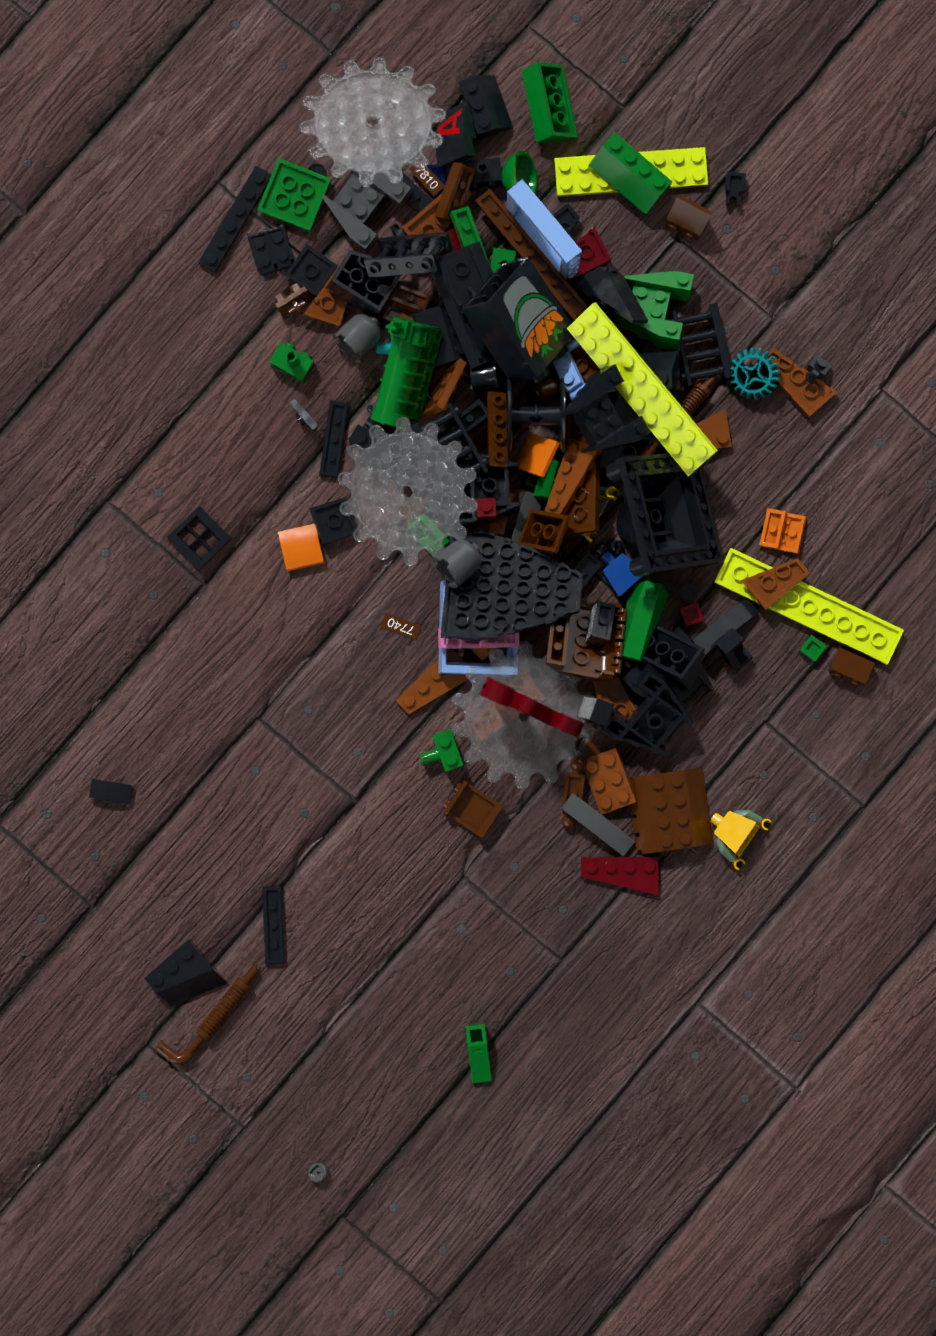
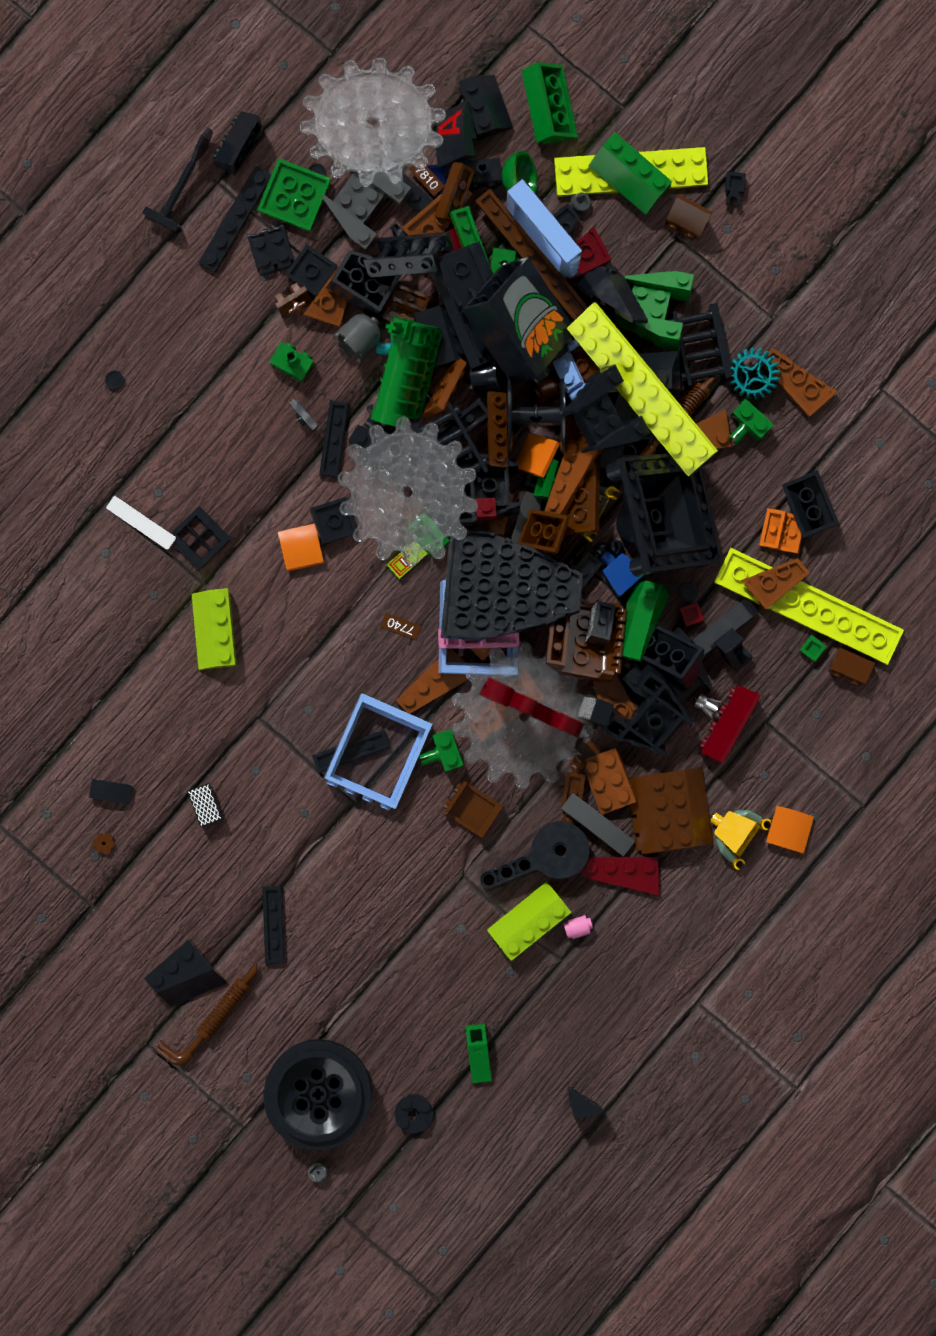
(98, 843): none -> reddish brown plant
(114, 380): none -> black piece
(141, 522): none -> white sticker
(163, 216): none -> black piece
(205, 805): none -> black panel
(214, 629): none -> lime slope
(237, 142): none -> black slope
(301, 1125): none -> black wheel
(354, 750): none -> black tile
(391, 713): none -> light blue window
(399, 567): none -> lime tile
(420, 1122): none -> black plate
(457, 562): dark grey cylinder -> none
(528, 921): none -> lime slope
(543, 856): none -> black beam
(578, 927): none -> bright pink brick
(580, 202): none -> dark grey tile
(582, 1105): none -> black slope
(704, 703): none -> flat silver piece
(730, 724): none -> dark red slope
(749, 421): none -> green brick
(790, 829): none -> orange slope
(810, 504): none -> black slope
(818, 368): black plate -> none

